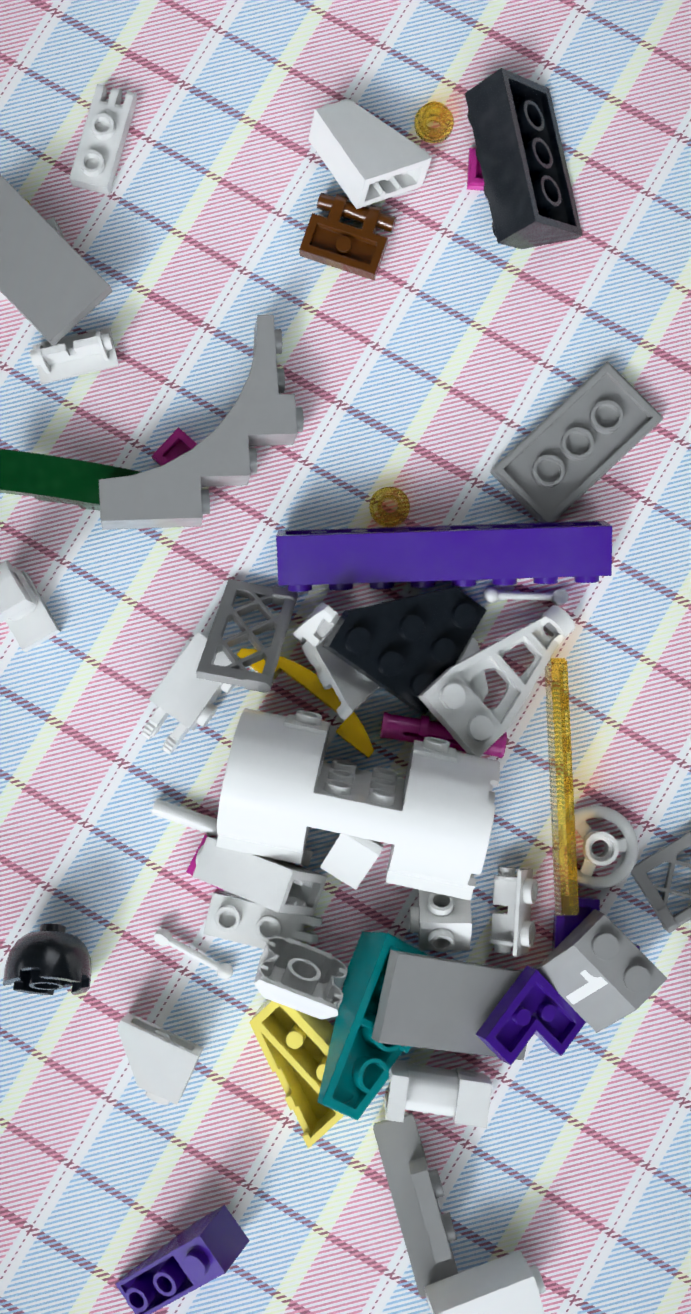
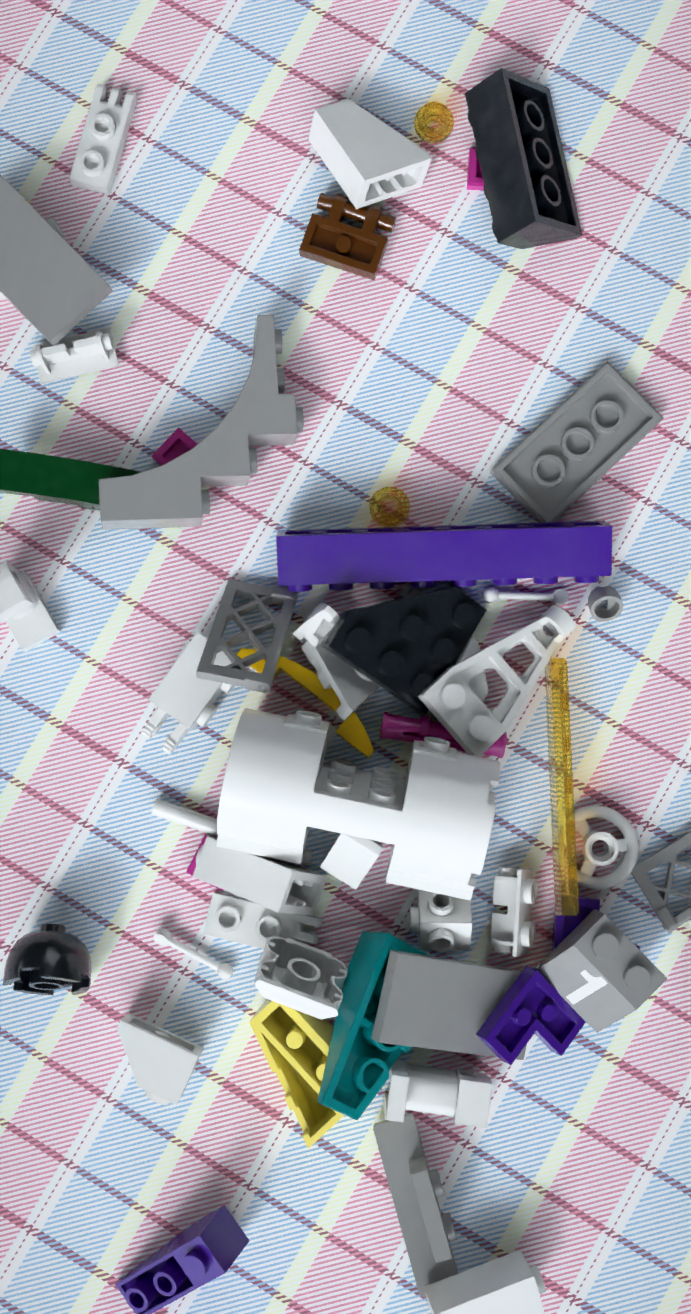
(613, 603): none -> light grey hinge

